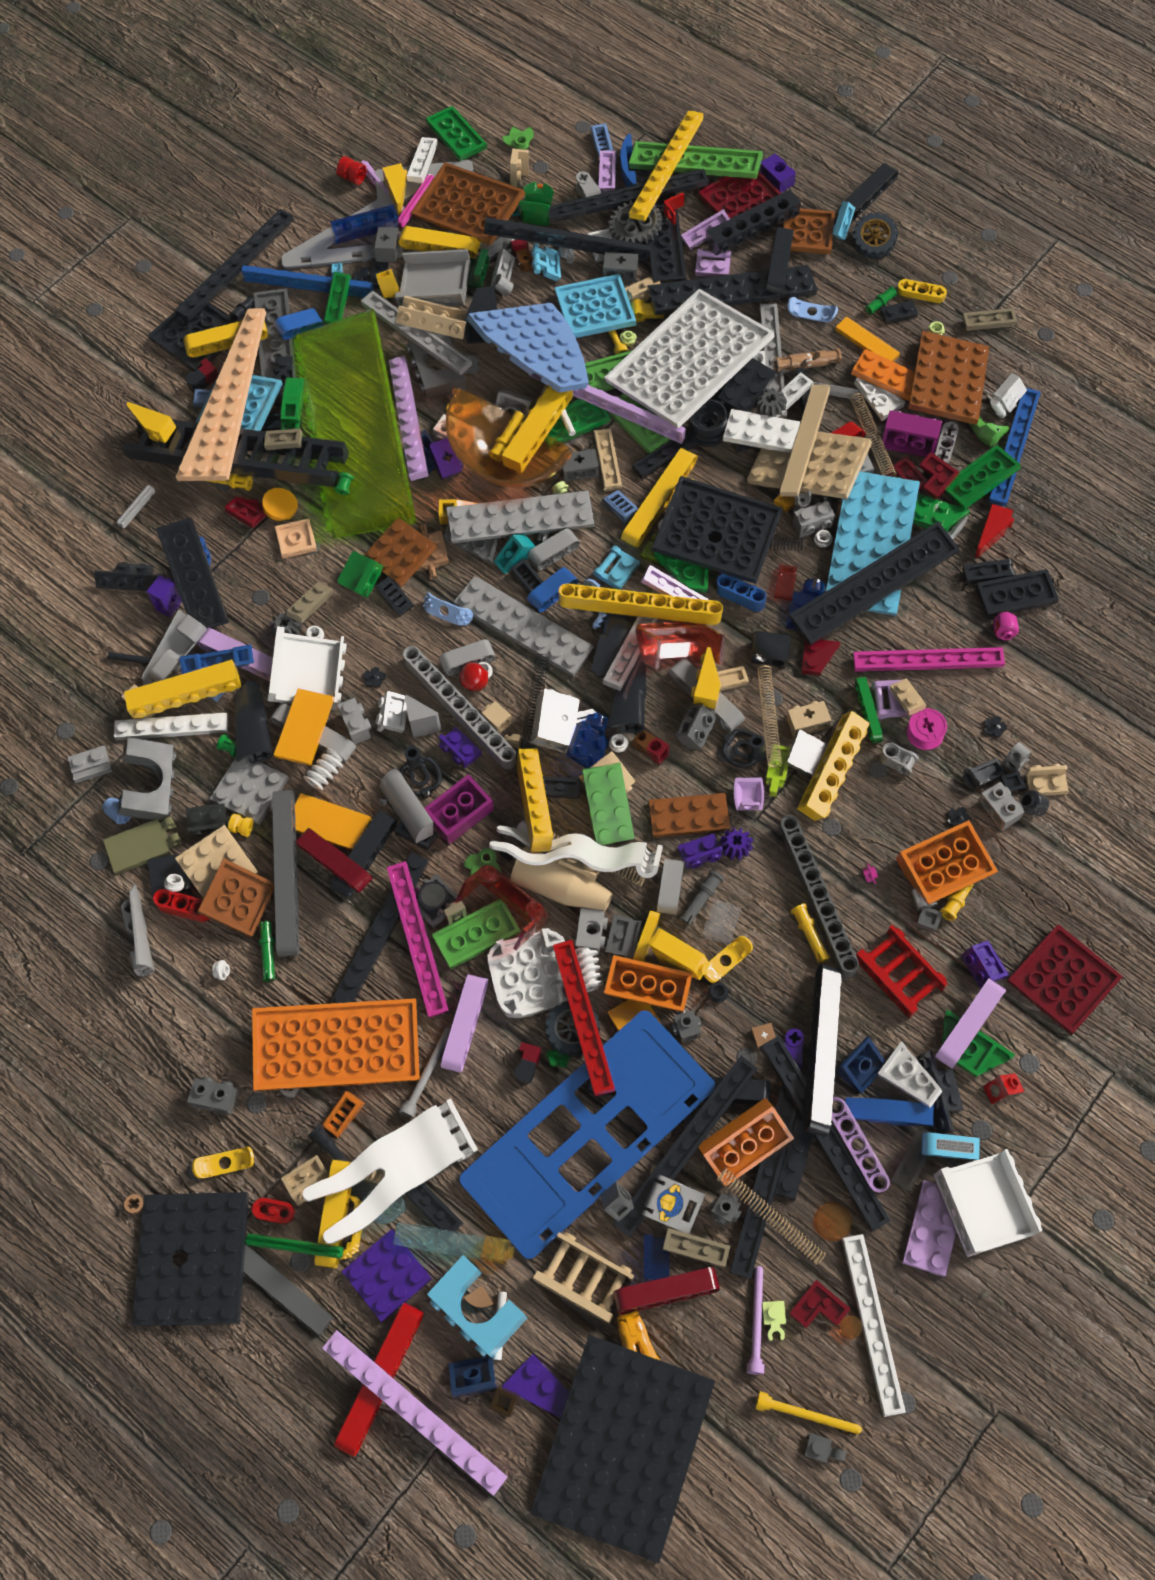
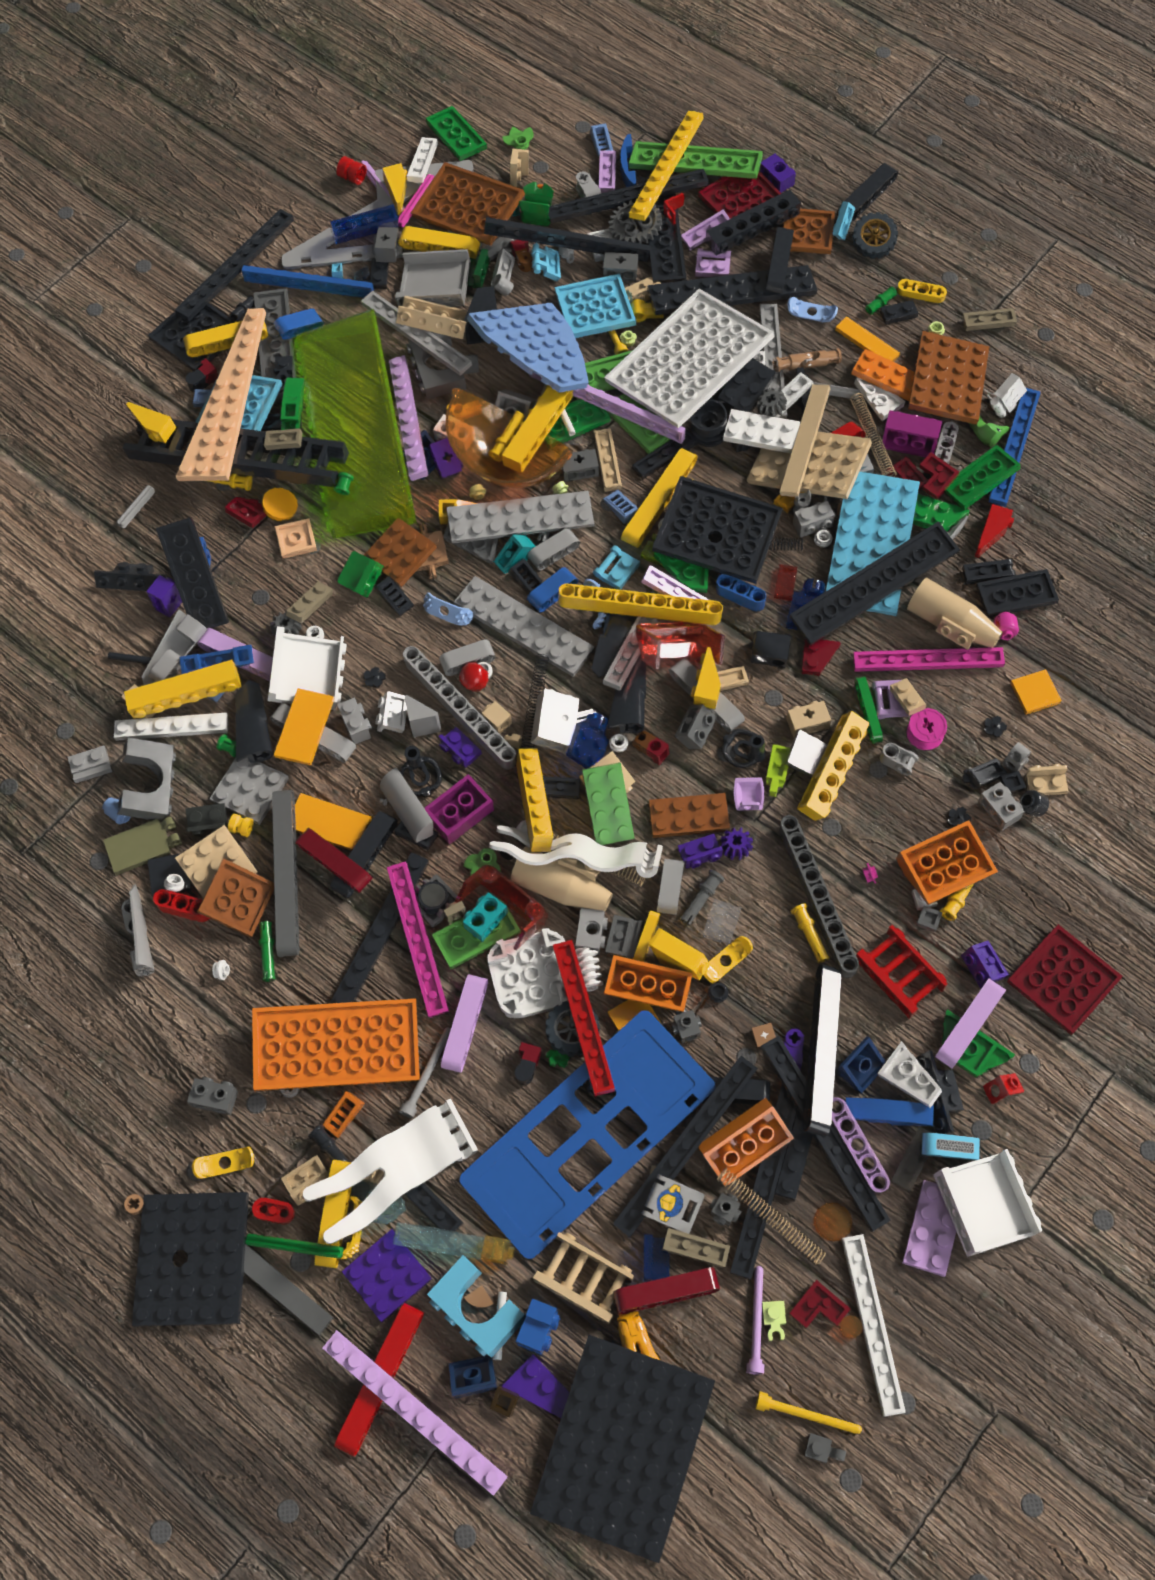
(323, 769): white piece -> none
(337, 297): green tile -> none
(387, 283): yellow brick -> none
(477, 492): none -> yellowish green plate
(489, 919): none -> teal brick
(537, 1327): none -> blue brick
(617, 1201): dark grey brick -> none
(765, 728): tan piece -> none
(953, 616): none -> tan piece
(1035, 691): none -> light orange tile

